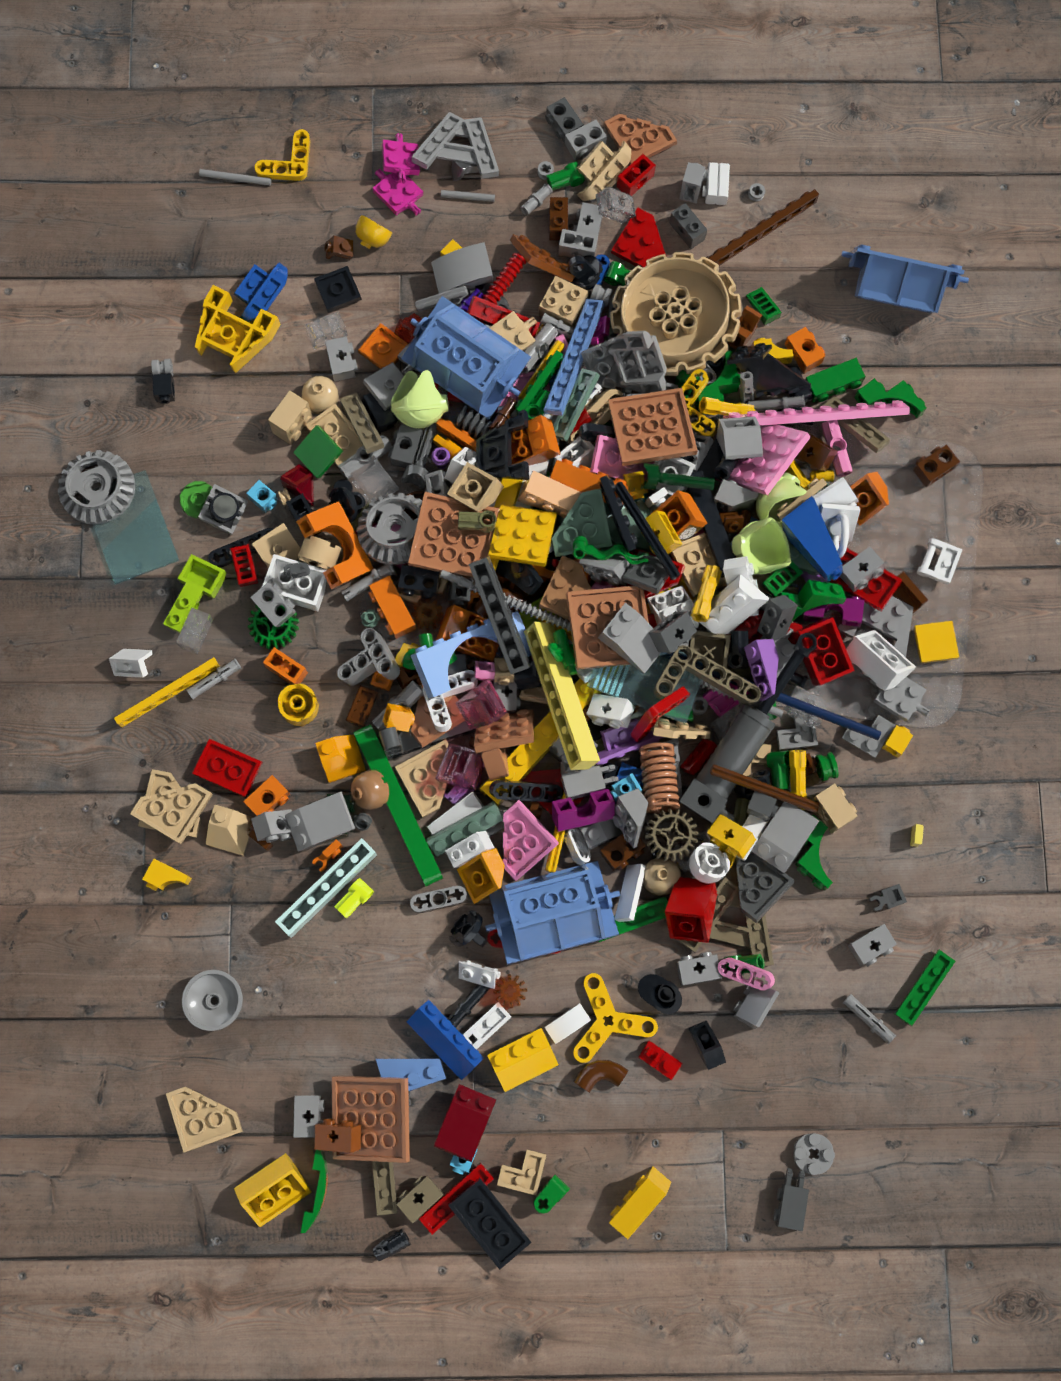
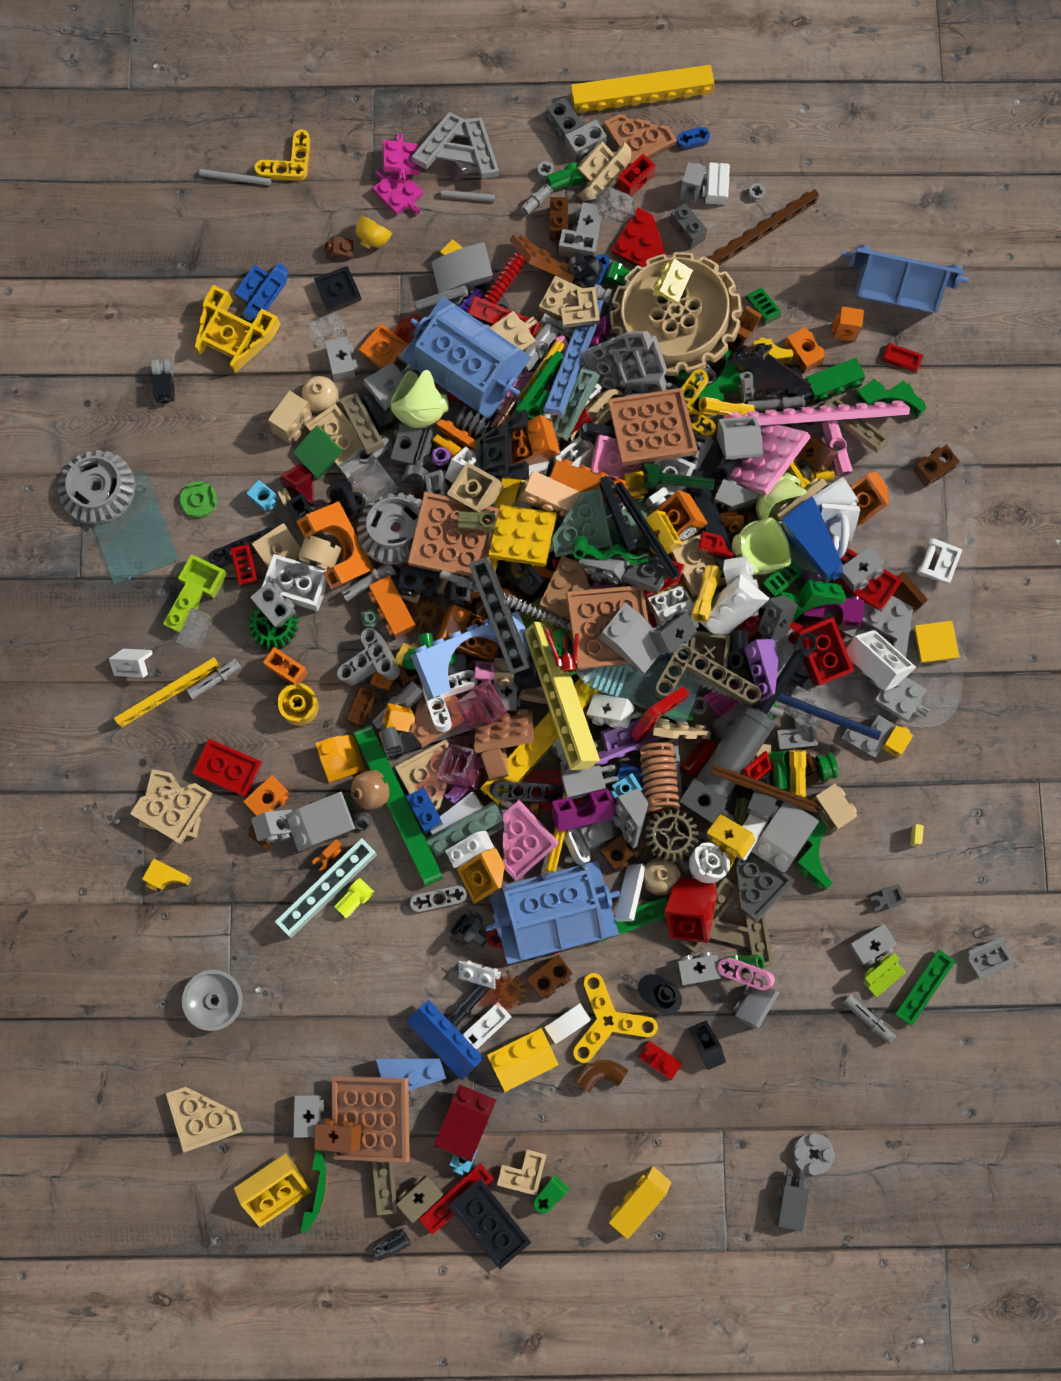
(222, 509): piece -> none
(228, 830): tan slope -> none
(425, 810): none -> blue brick
(546, 973): none -> reddish brown brick
(567, 662): none -> red plant
(584, 314): none -> tan plate
(642, 89): none -> yellow brick
(672, 281): none -> light yellow bracket
(693, 138): none -> blue beam
(714, 545): none -> red tile
(758, 766): none -> red slope
(847, 324): none -> orange brick
(884, 976): none -> lime bracket
(902, 357): none -> red tile
(989, 958): none -> light grey bracket

